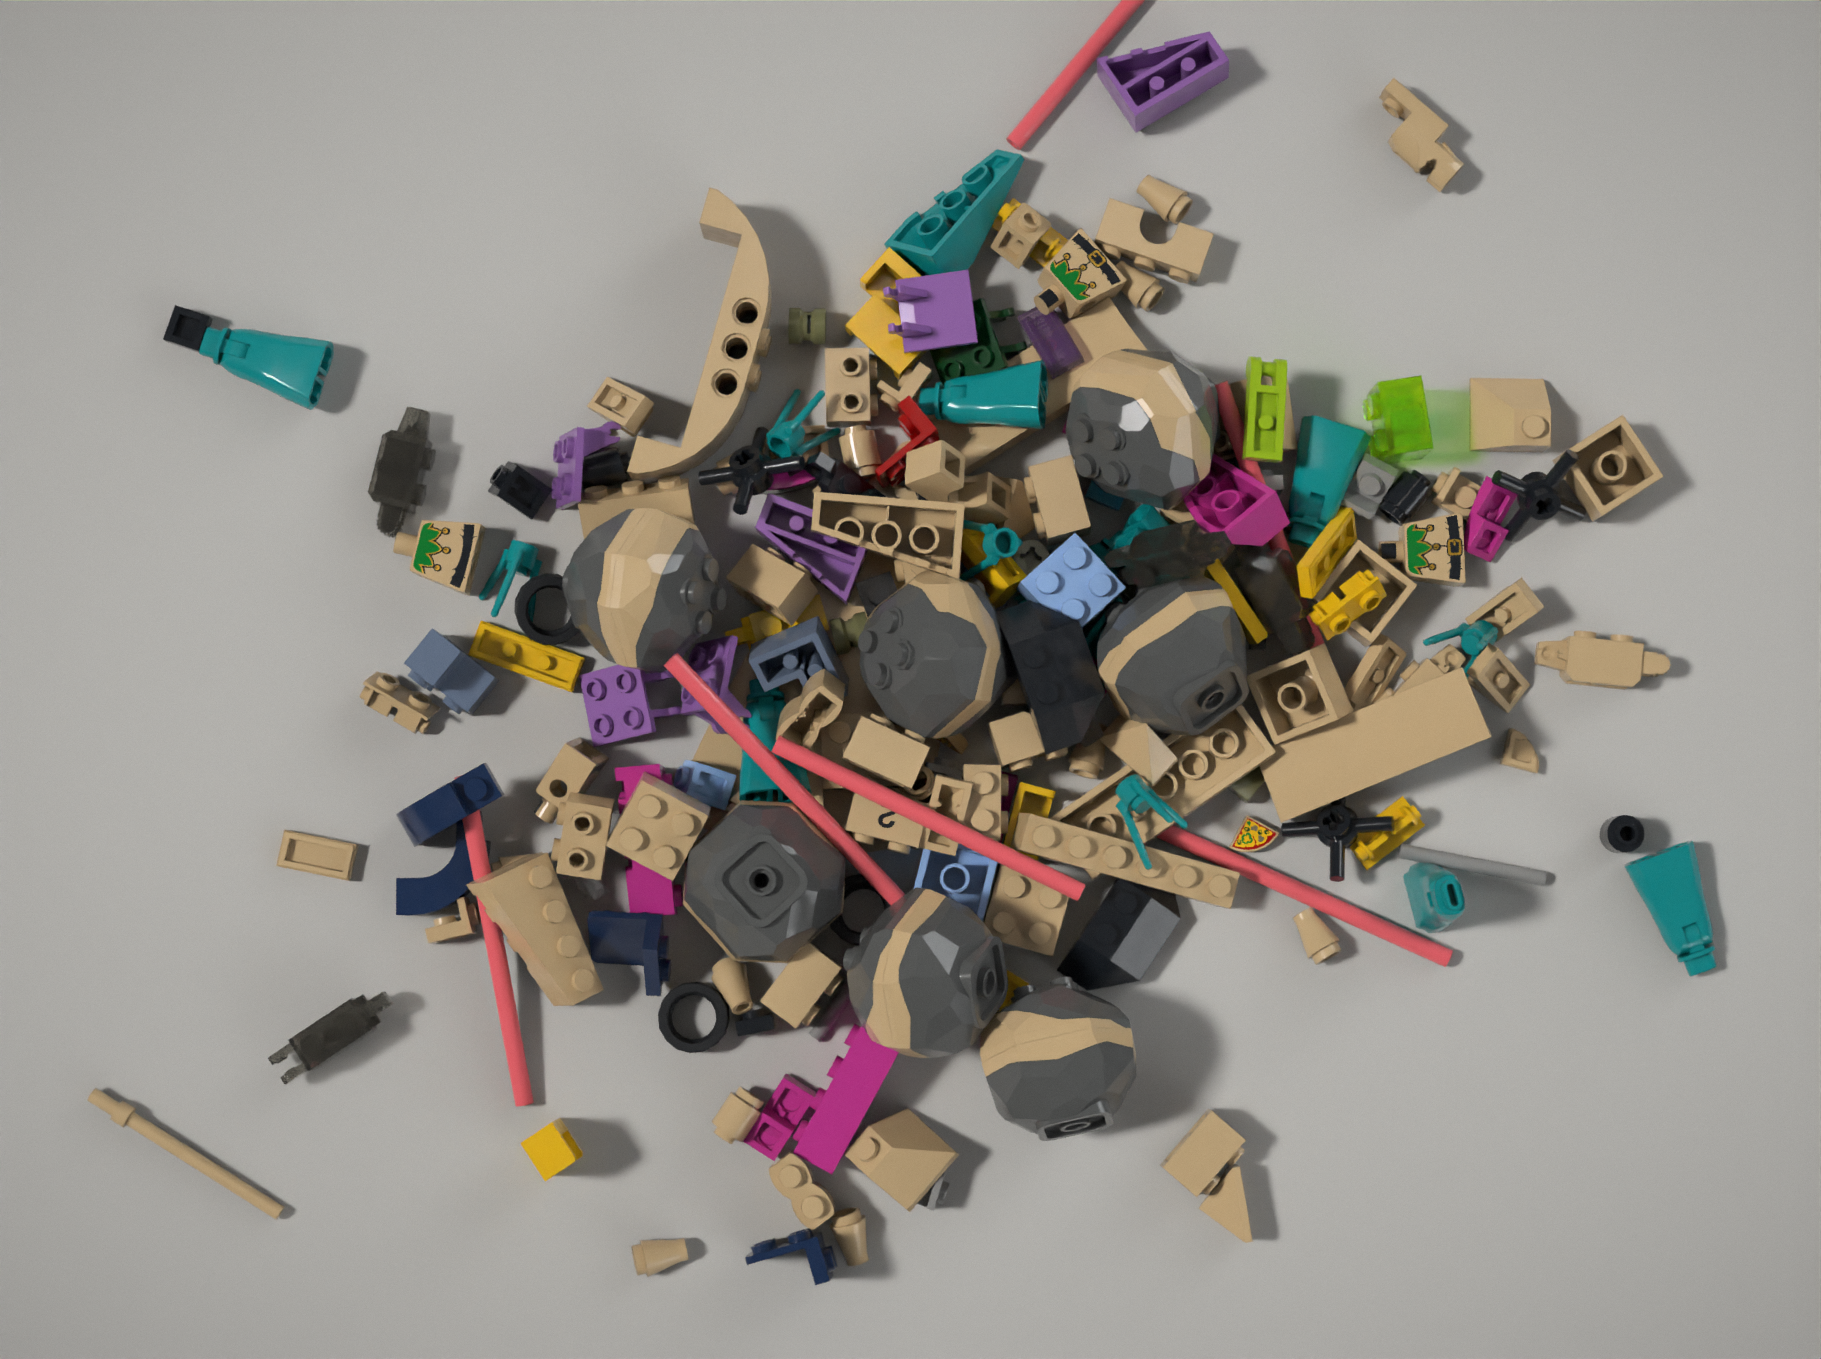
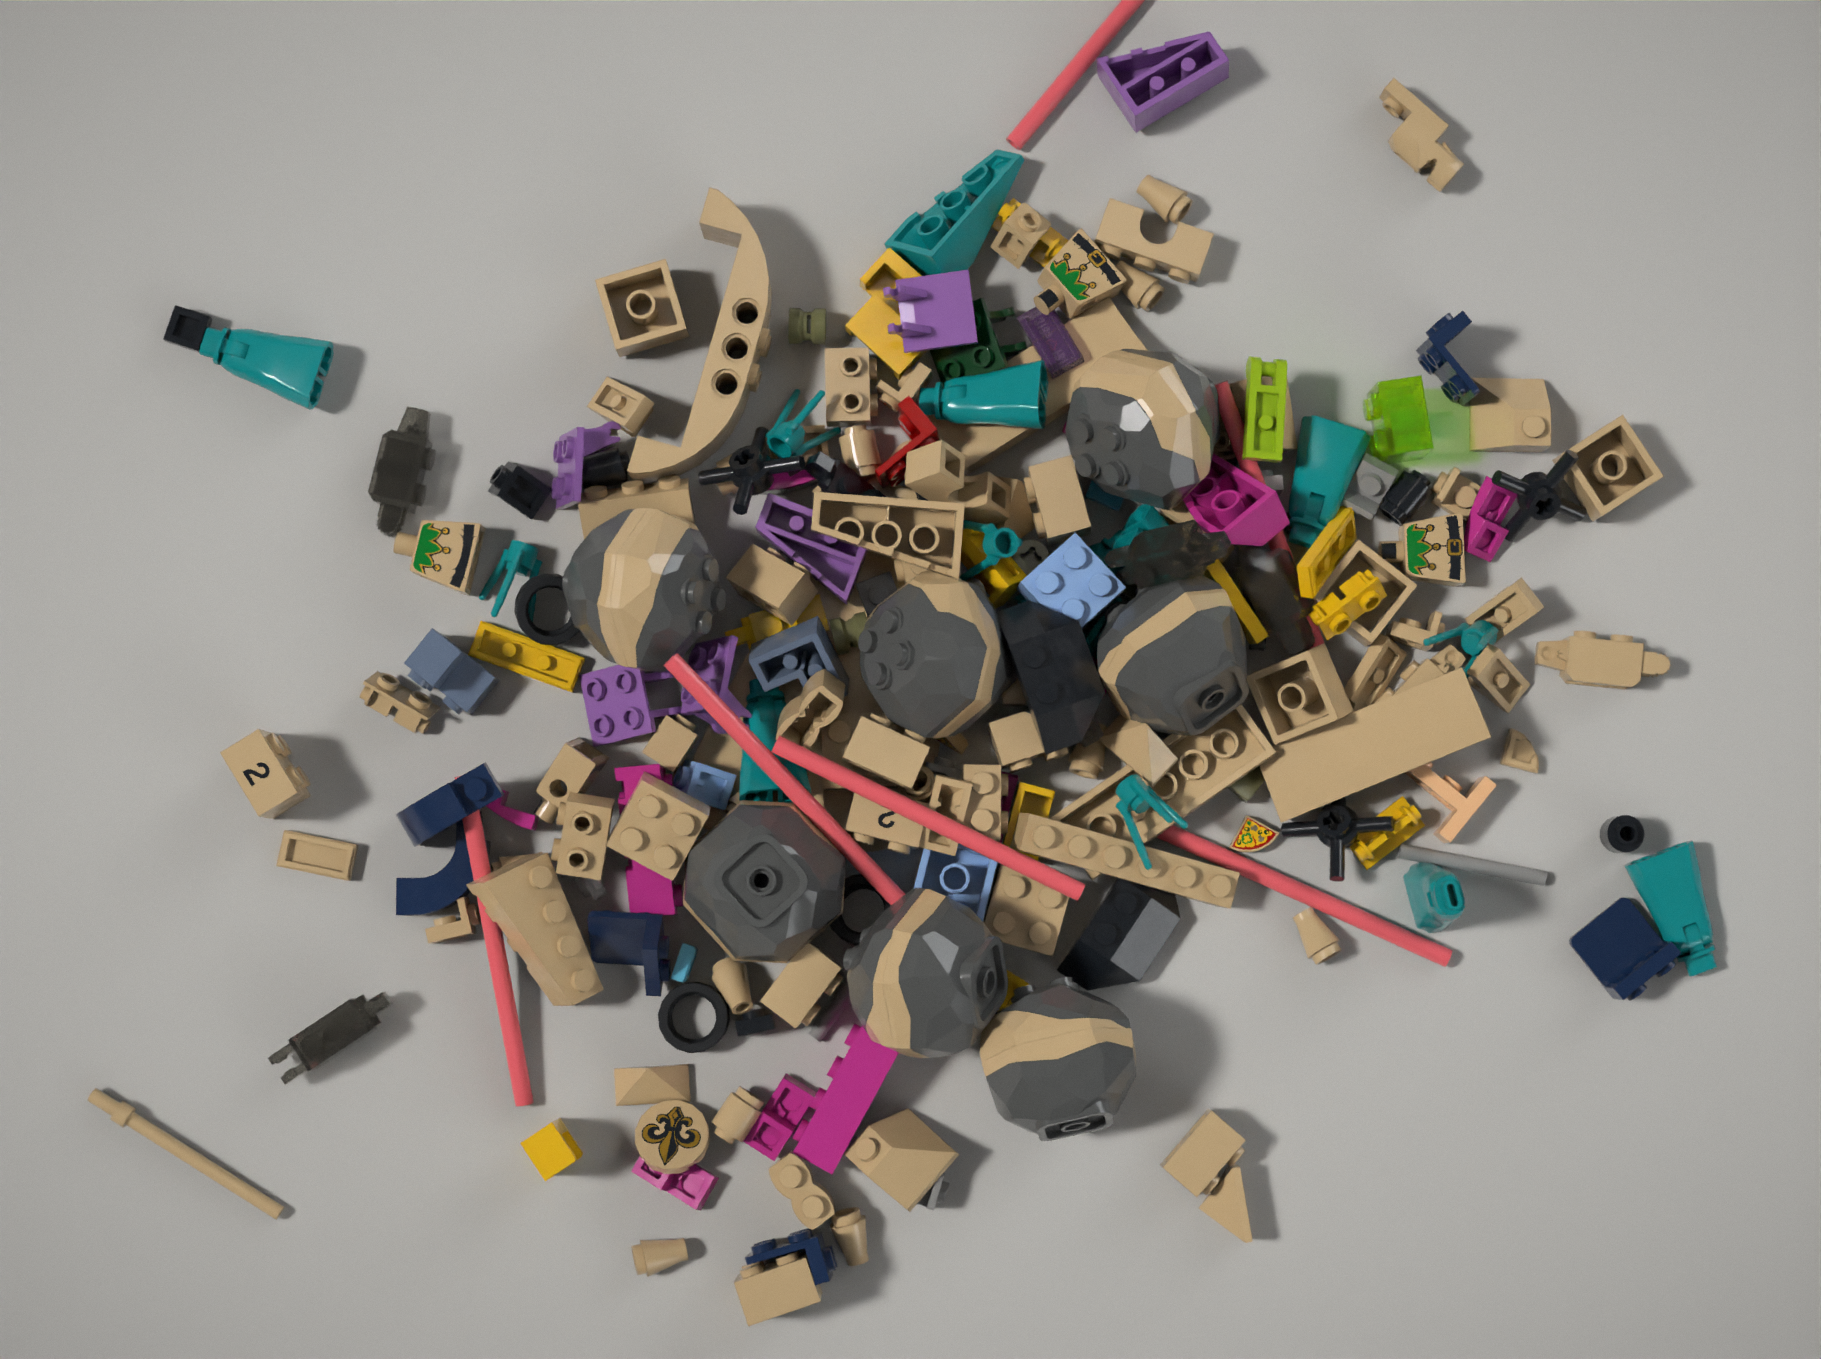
(266, 773): none -> tan brick
(515, 816): none -> dark pink slope
(642, 308): none -> tan brick
(652, 1084): none -> tan slope
(672, 742): none -> tan brick
(672, 1136): none -> tan tile
(684, 963): none -> medium azure tile
(689, 1186): none -> dark pink slope
(776, 1287): none -> tan brick
(1409, 632): none -> tan bracket
(1438, 360): none -> dark blue bracket
(1448, 793): none -> light nougat bracket
(1623, 950): none -> dark blue bracket

